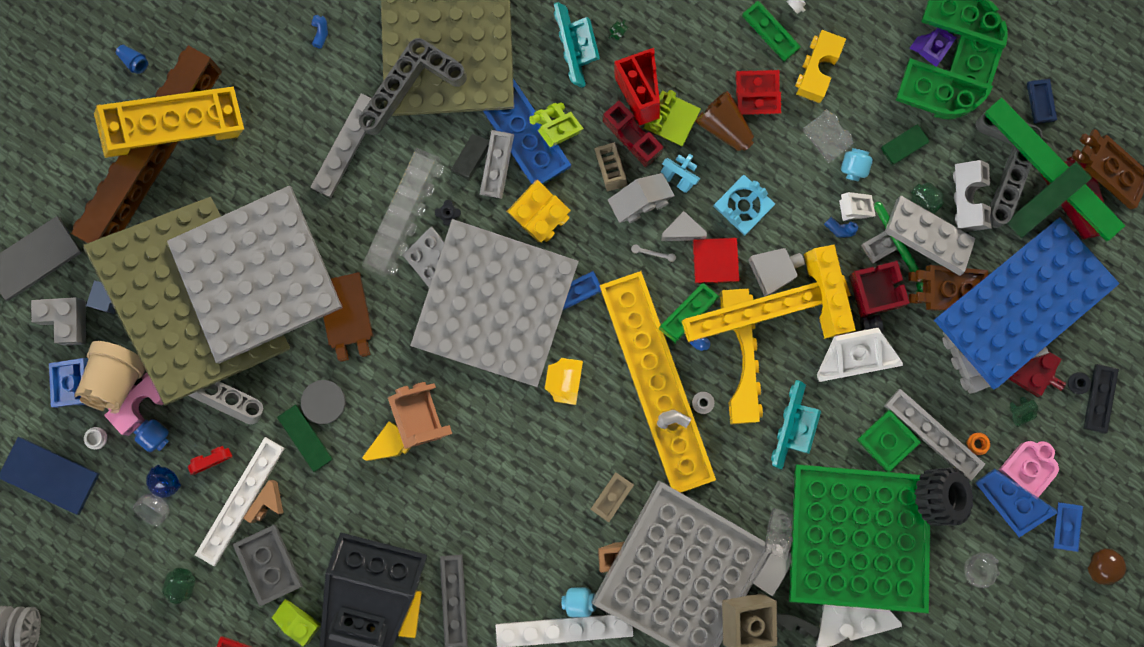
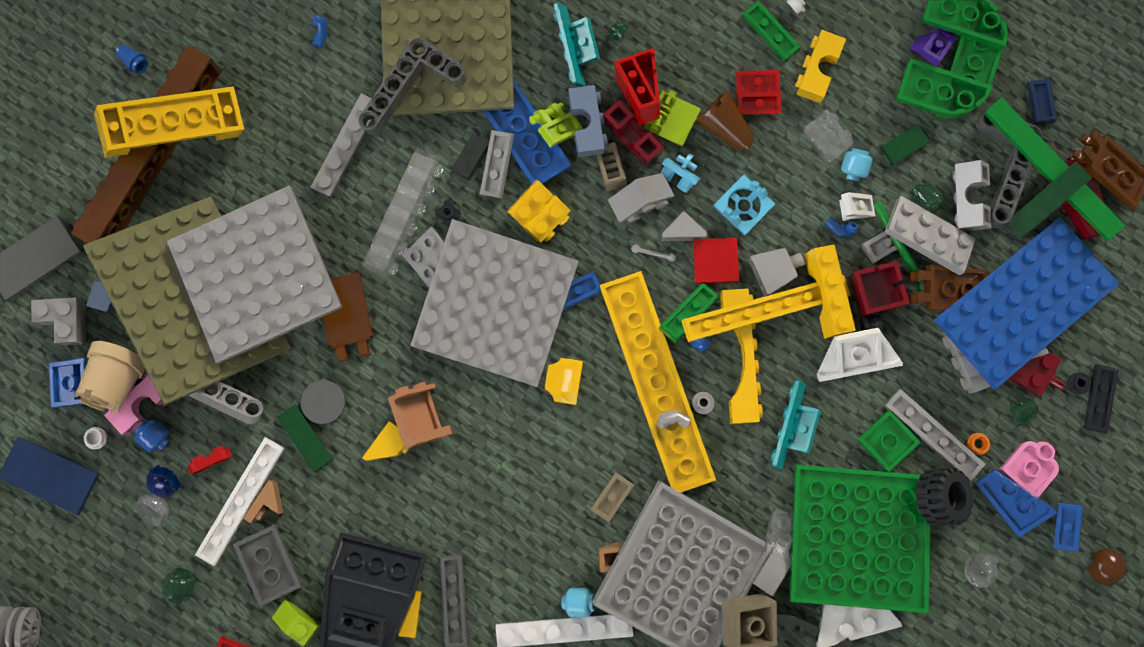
(585, 102): none -> sand blue arch

